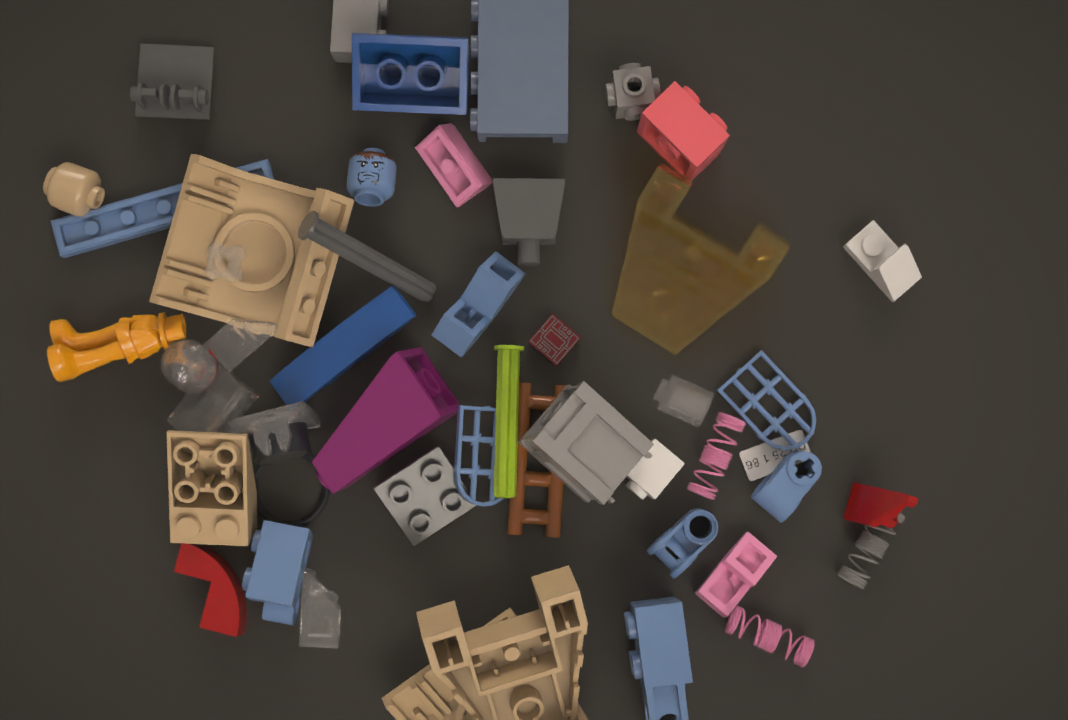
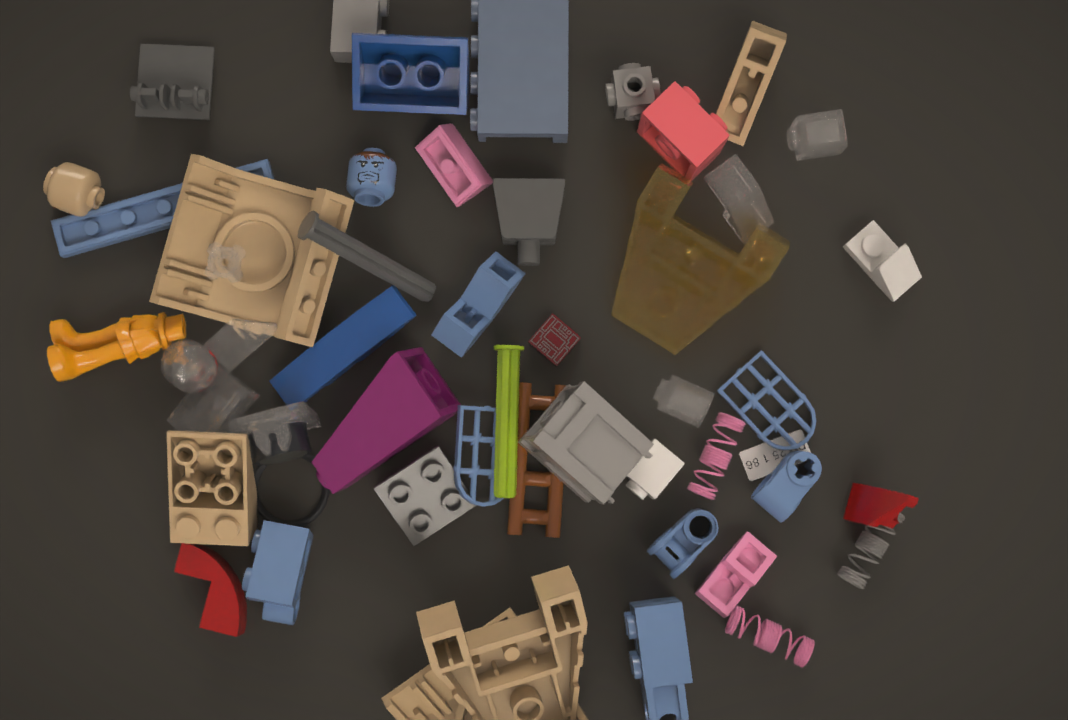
(318, 614): clear slope -> none
(740, 197): none -> clear slope
(750, 79): none -> tan slope
(818, 135): none -> clear brick

